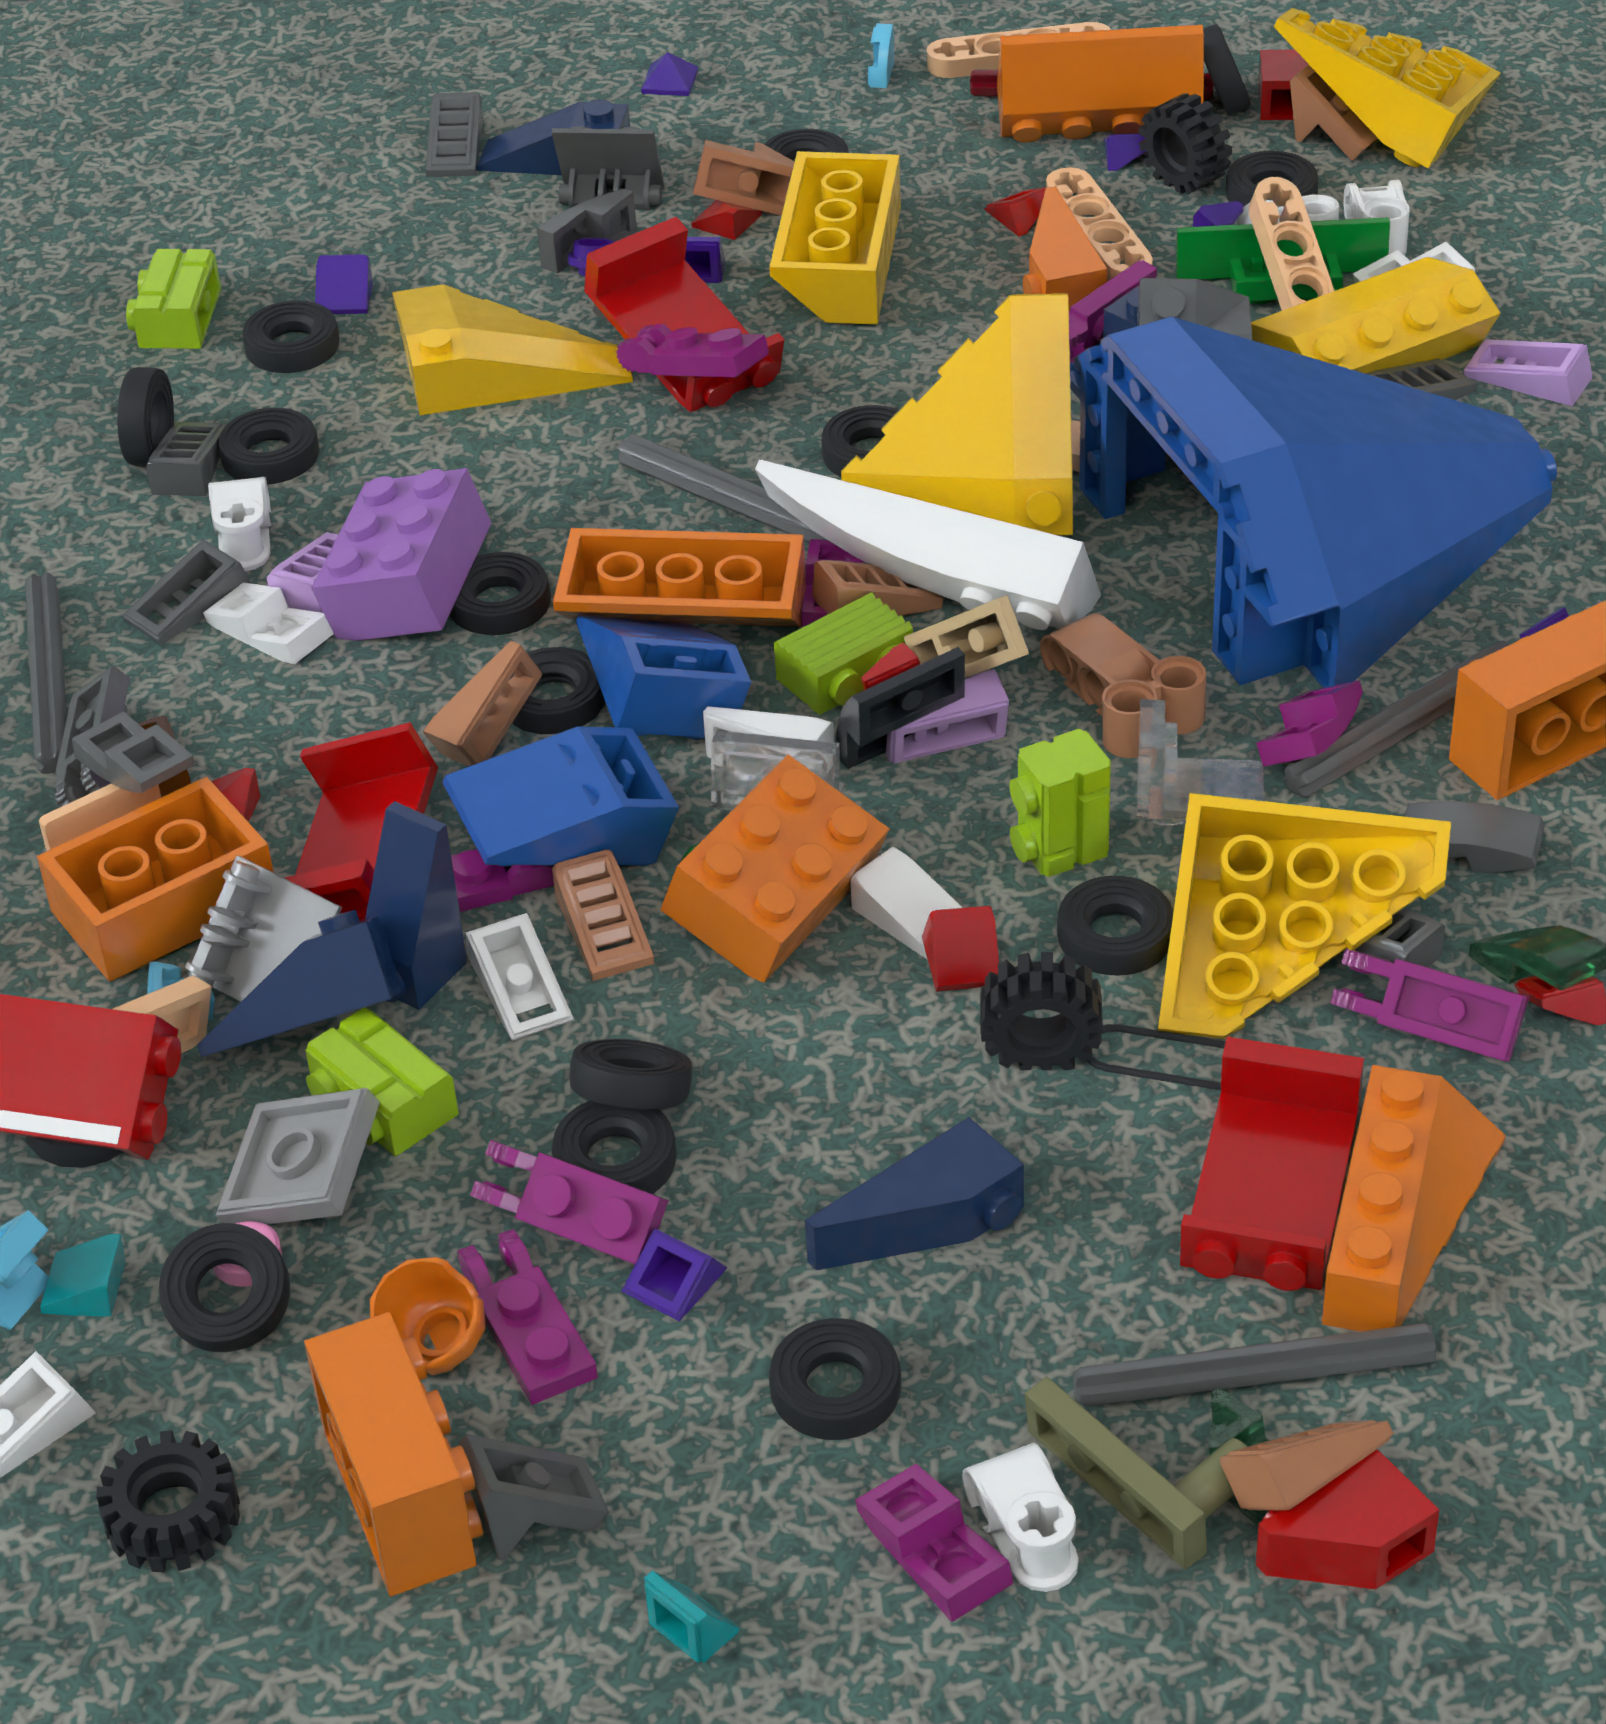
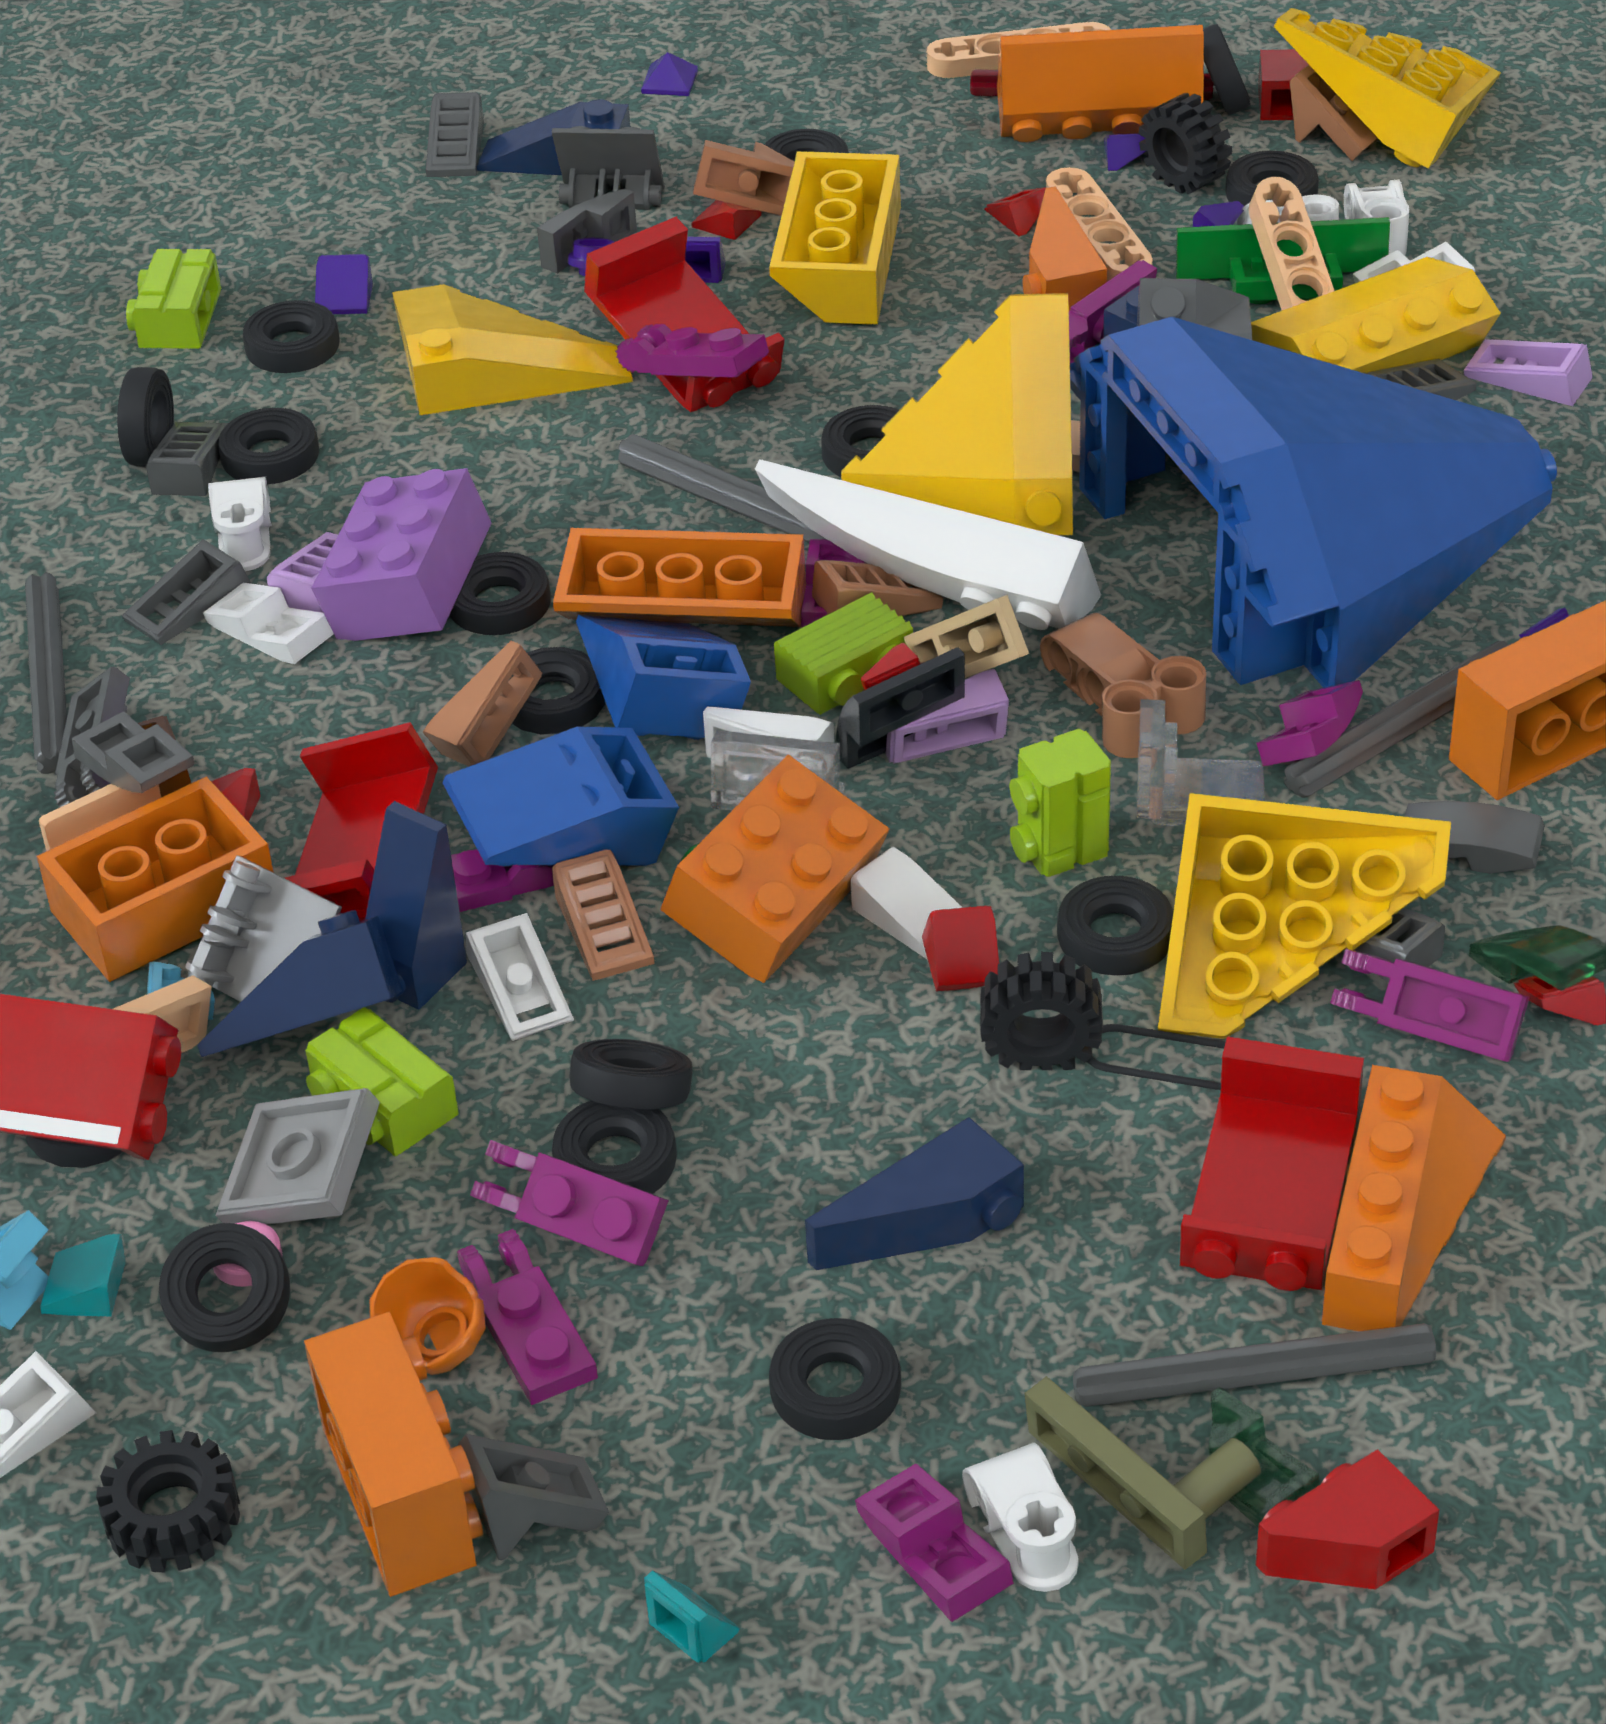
(671, 1275): dark purple slope -> none
(883, 53): medium azure tile -> none
(1297, 1465): nougat slope -> none

